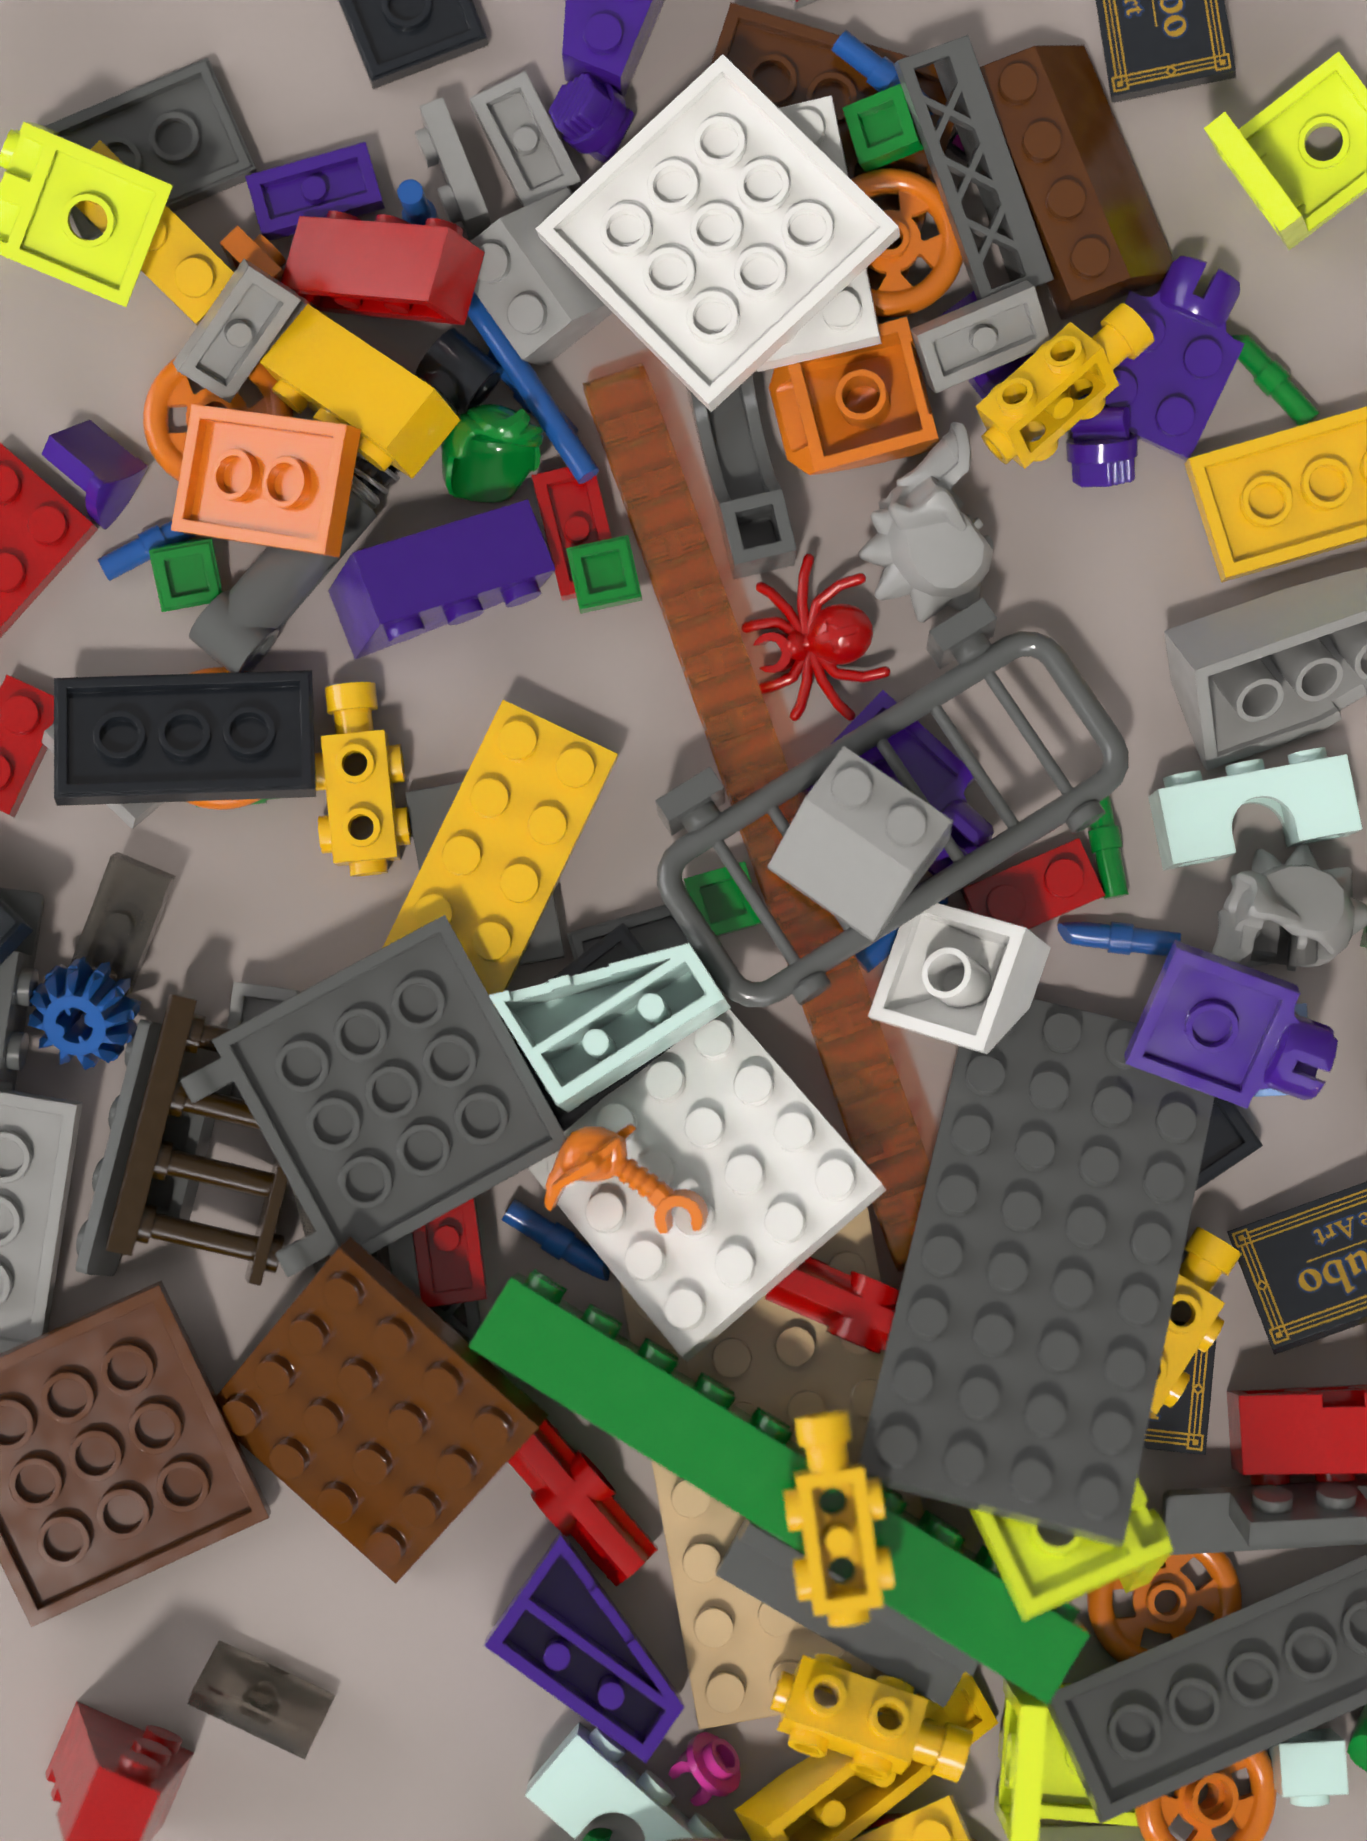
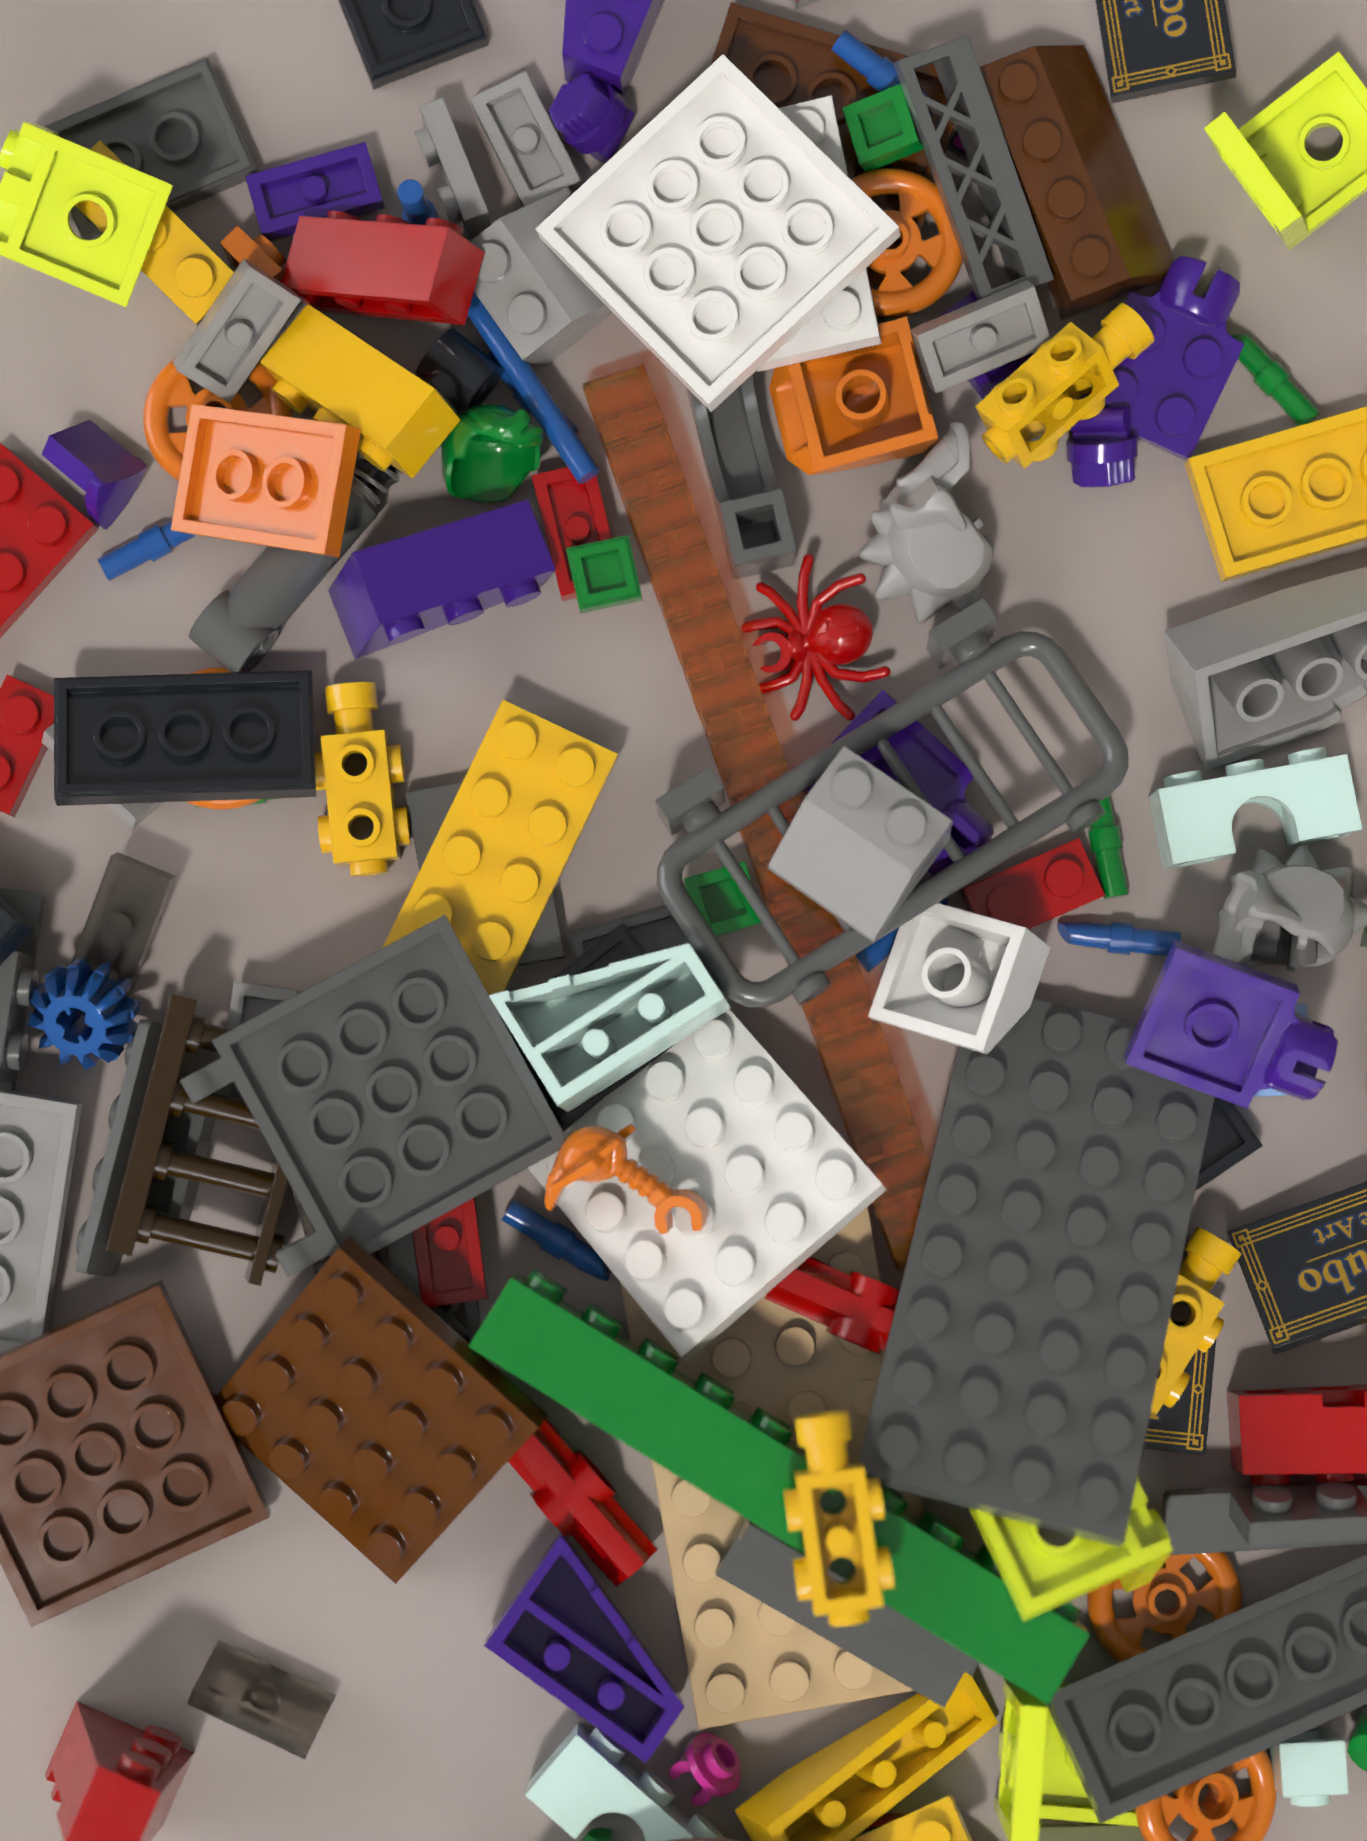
(185, 574): green tile -> none
(853, 1724): yellow brick -> none

